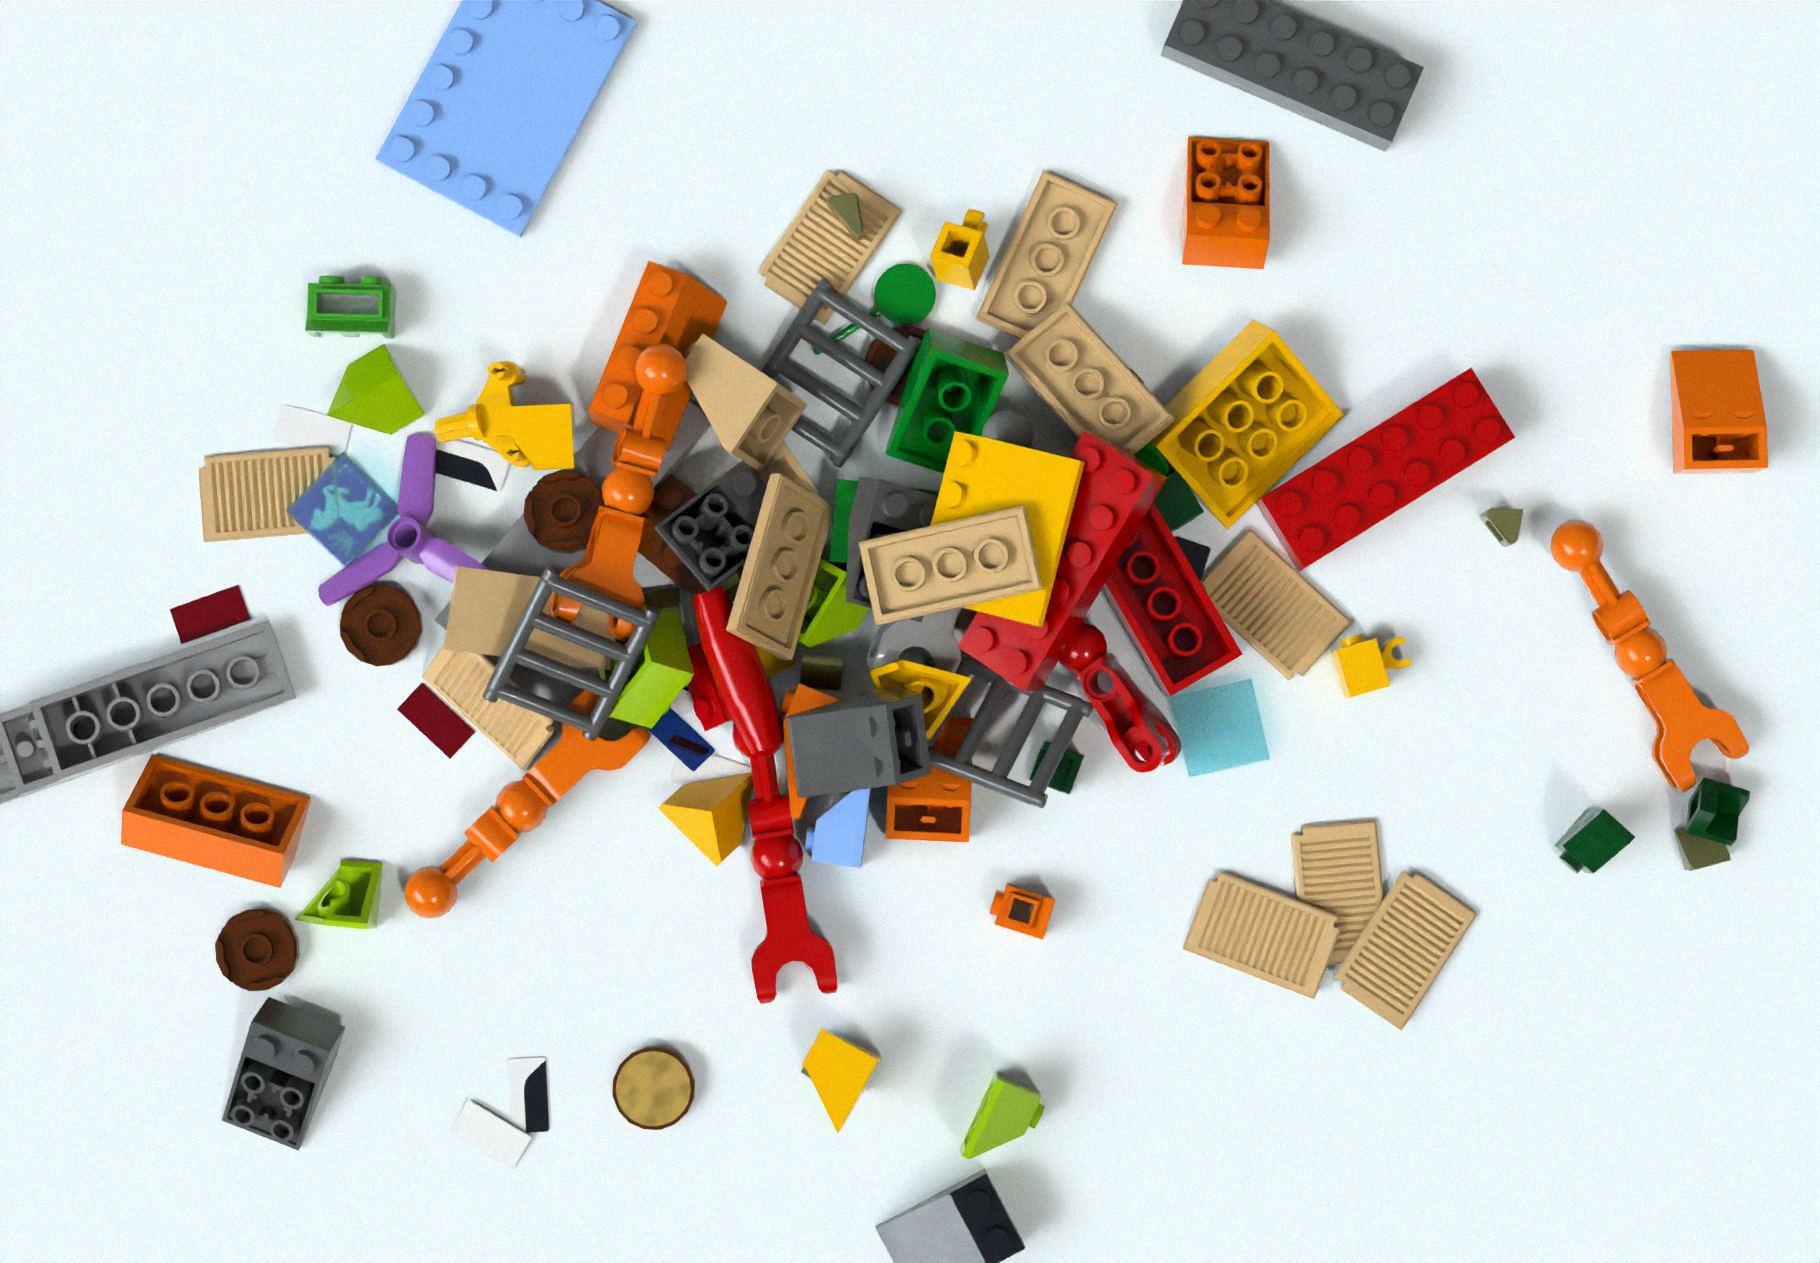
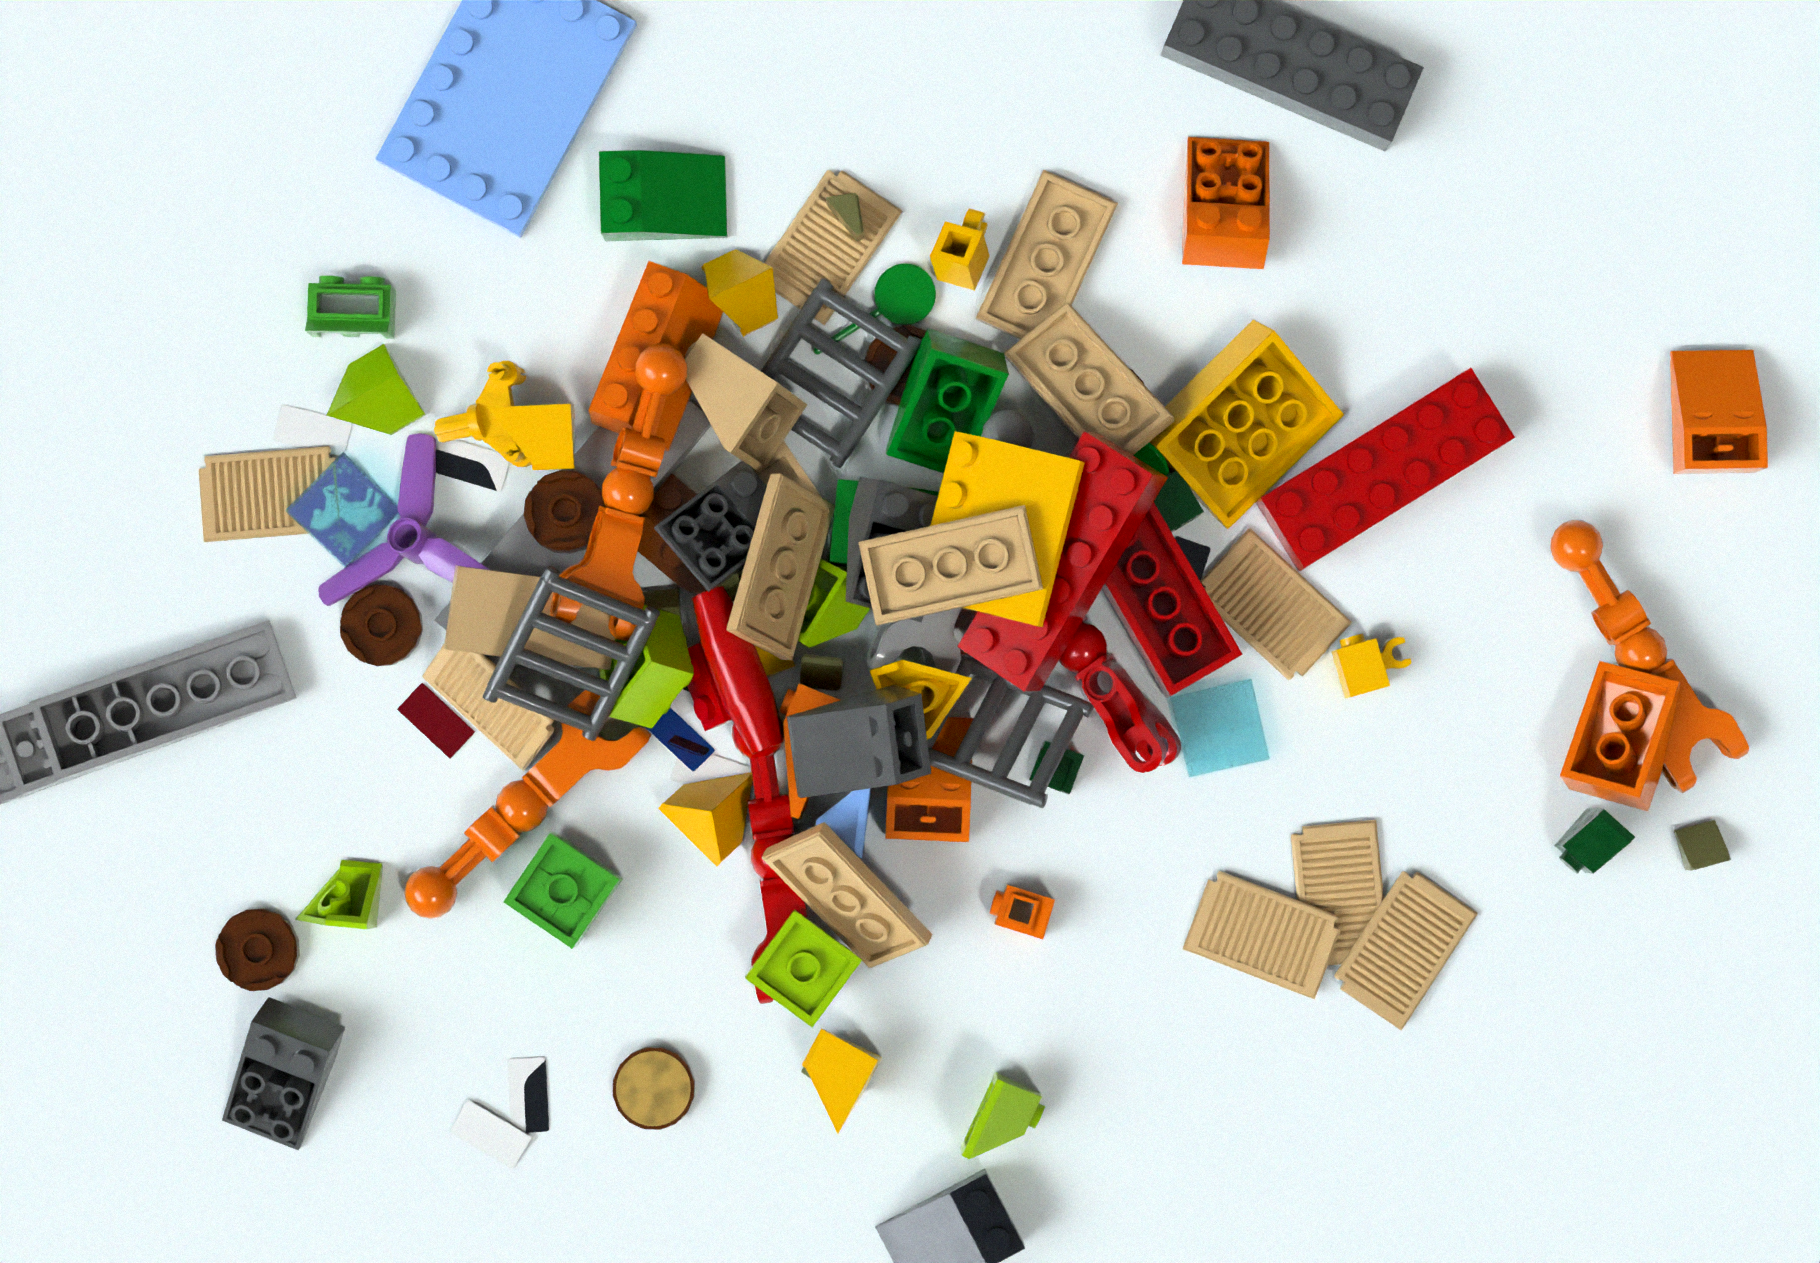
(210, 614): dark red sticker -> none
(214, 820): orange slope -> none
(563, 890): none -> bright green container
(662, 195): none -> green slope
(742, 290): none -> yellow slope
(803, 968): none -> lime plate
(847, 895): none -> tan tile
(1503, 524): olive slope -> none
(1622, 736): none -> orange slope
(1716, 810): dark green panel -> none

